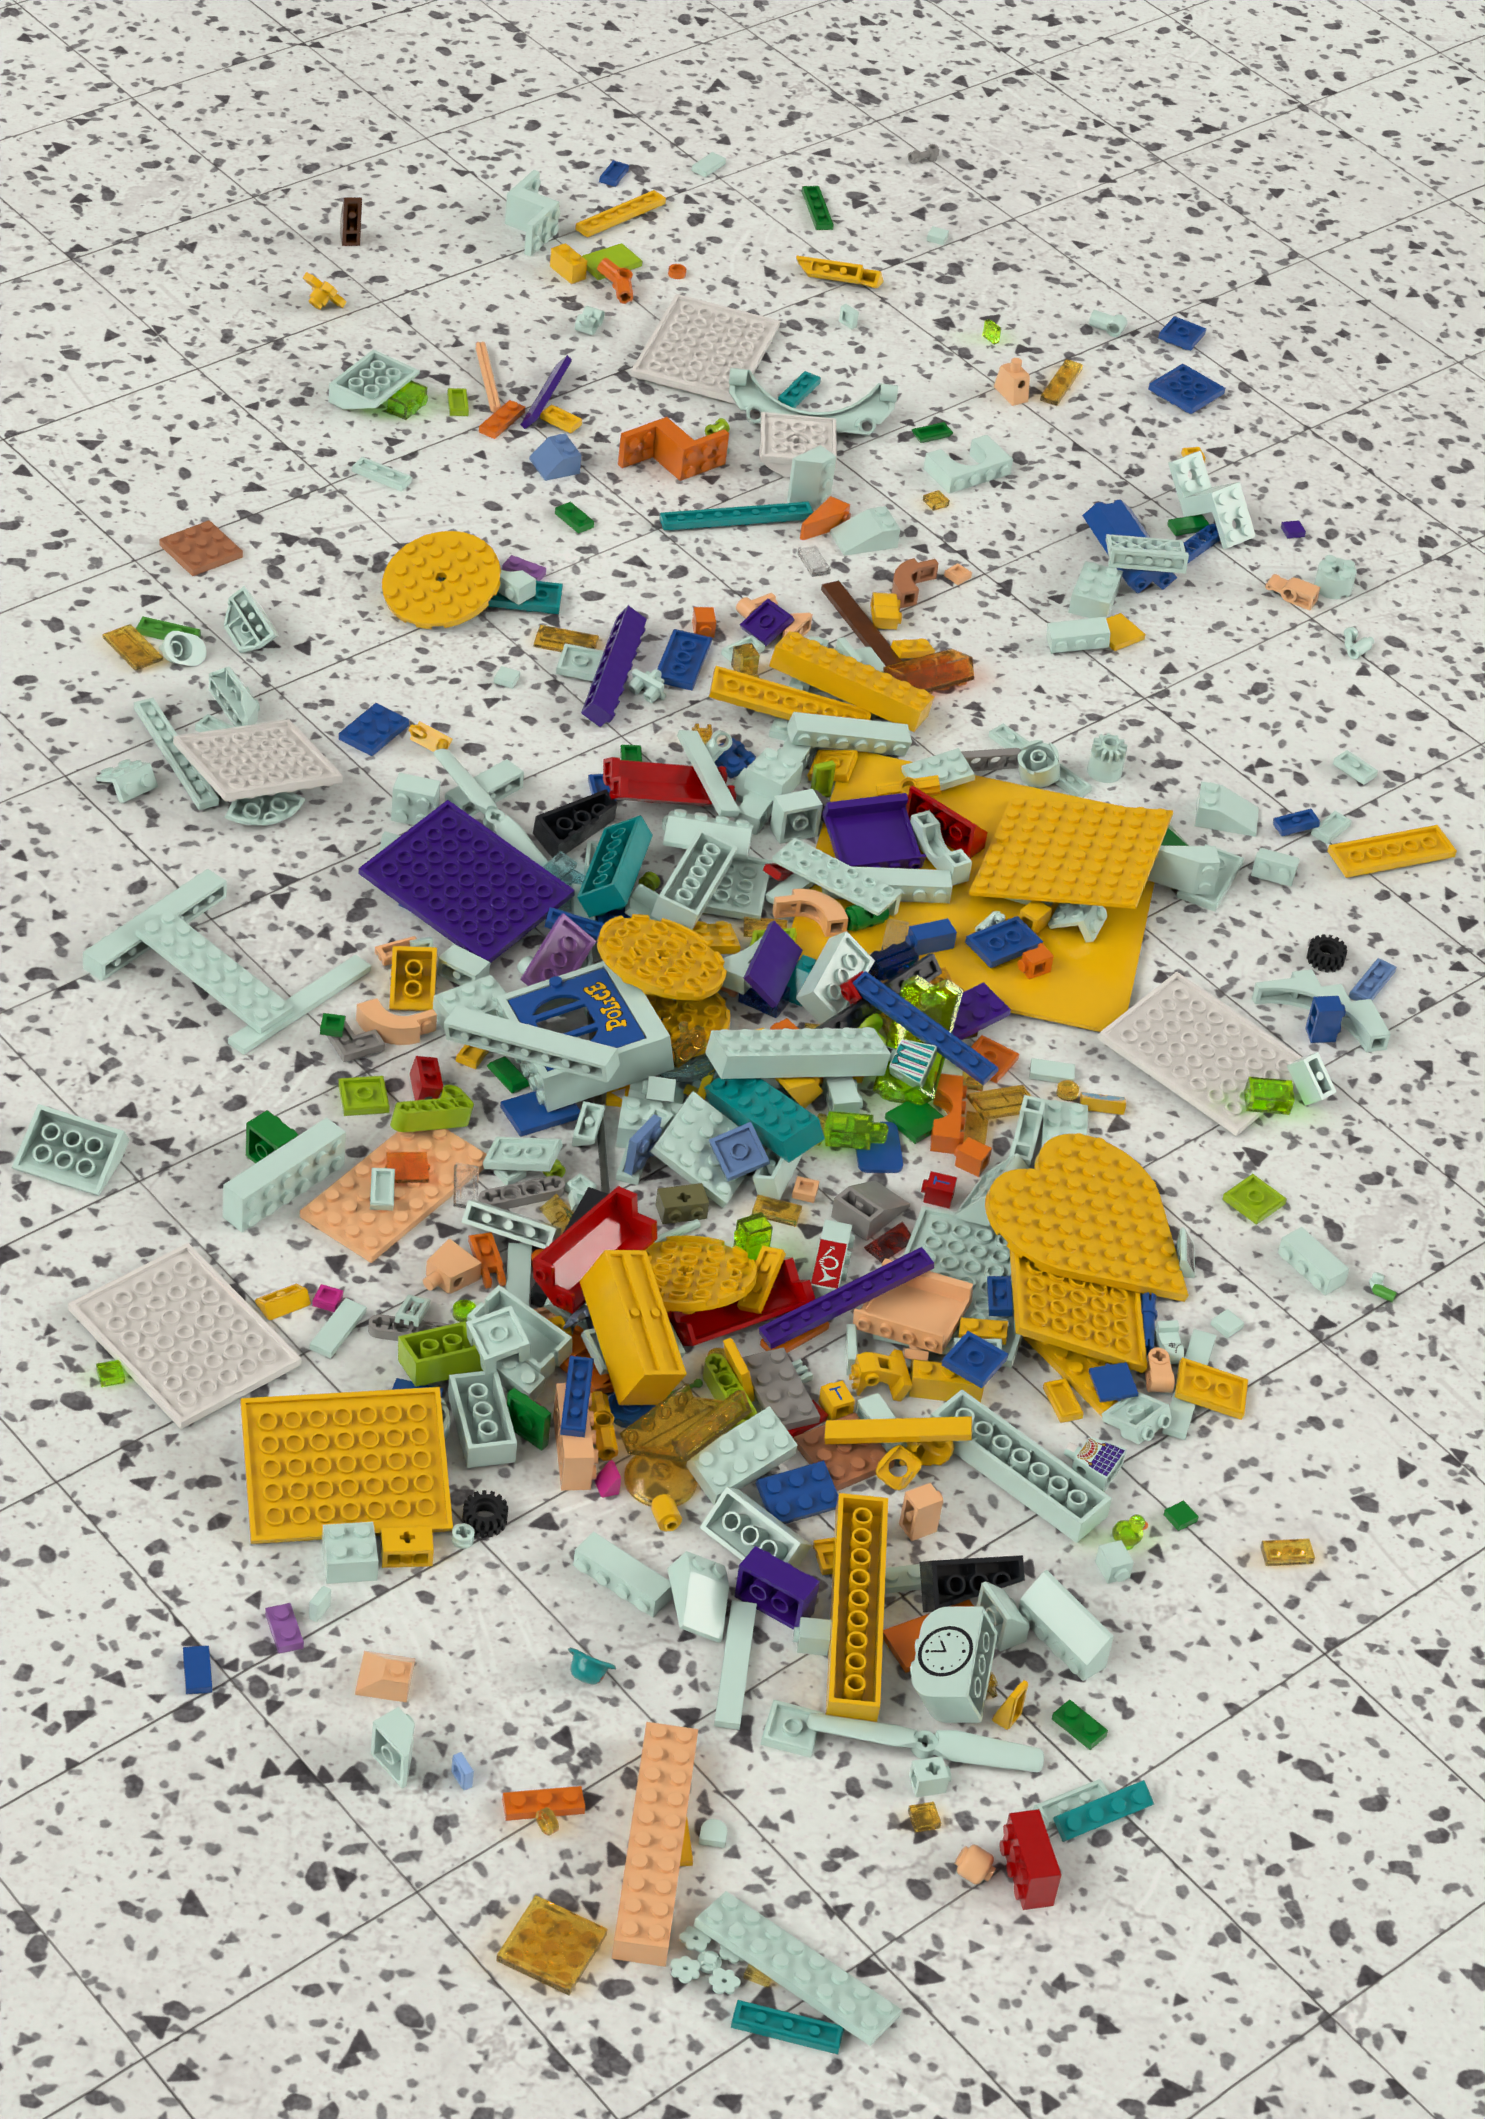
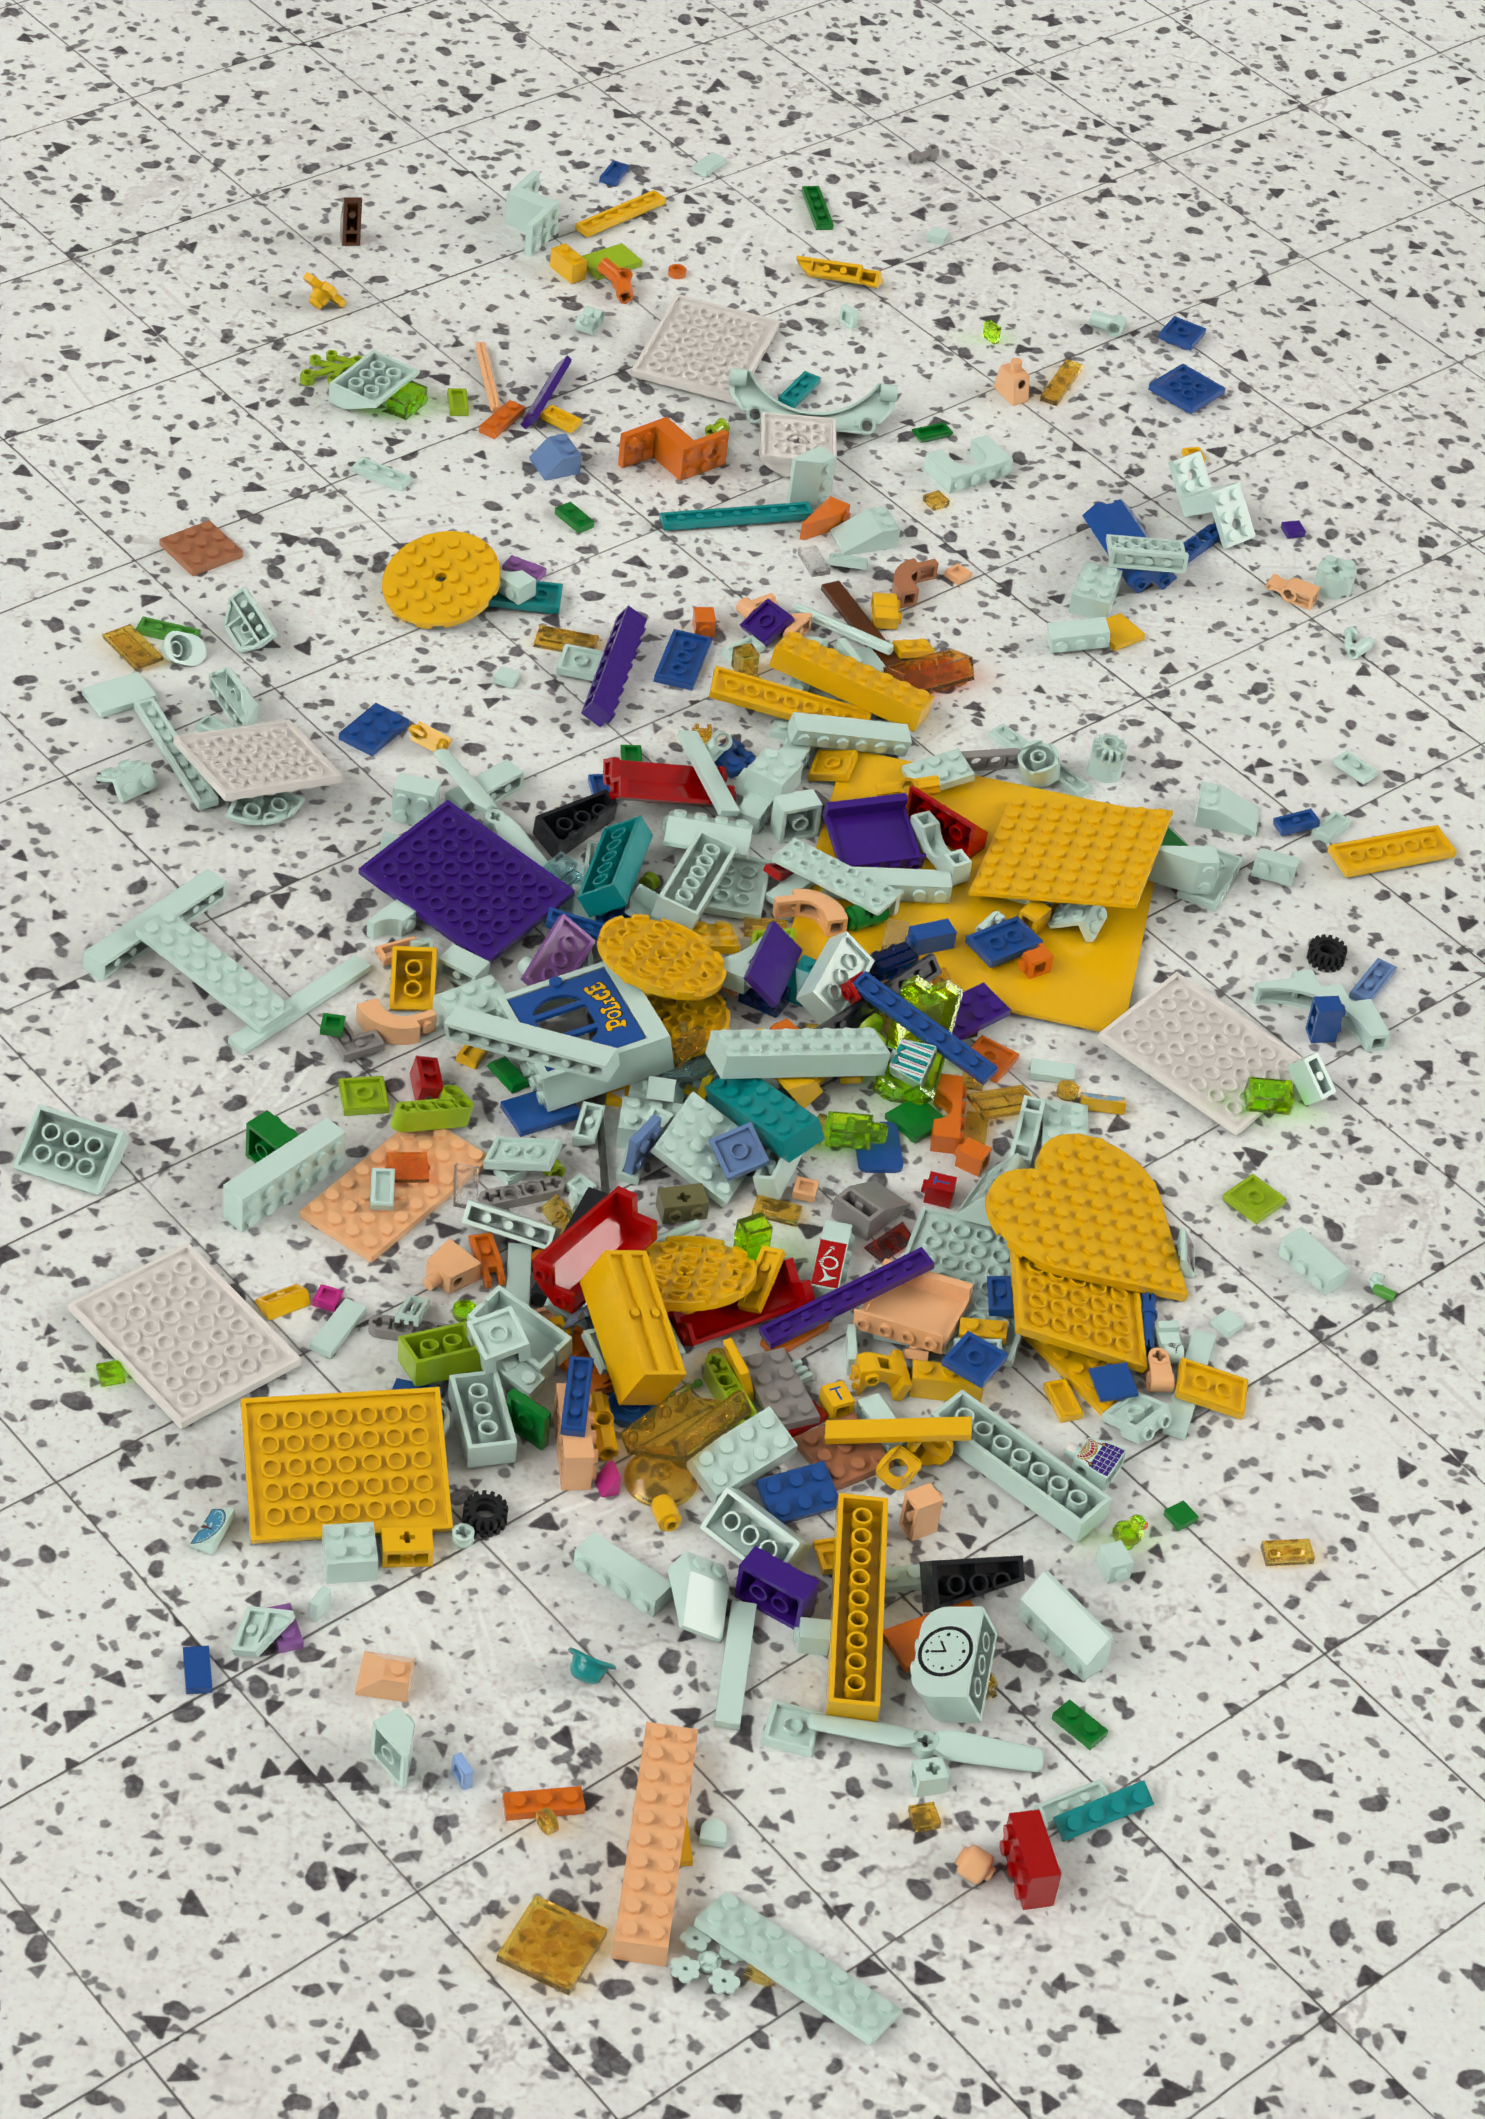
(118, 694): none -> light aqua tile
(213, 1530): none -> slope
(259, 1629): none -> light aqua wing
(308, 376): none -> lime plant
(392, 920): none -> light aqua arch
(650, 682): light aqua hips -> none
(787, 2027): teal tile -> none
(823, 777): lime tile -> none
(842, 1094): light aqua brick -> none
(846, 630): none -> light aqua axle
(848, 561): none -> light aqua tile
(1004, 1615): light aqua slope -> none
(1012, 1707): yellow slope -> none
(1187, 524): green tile -> none

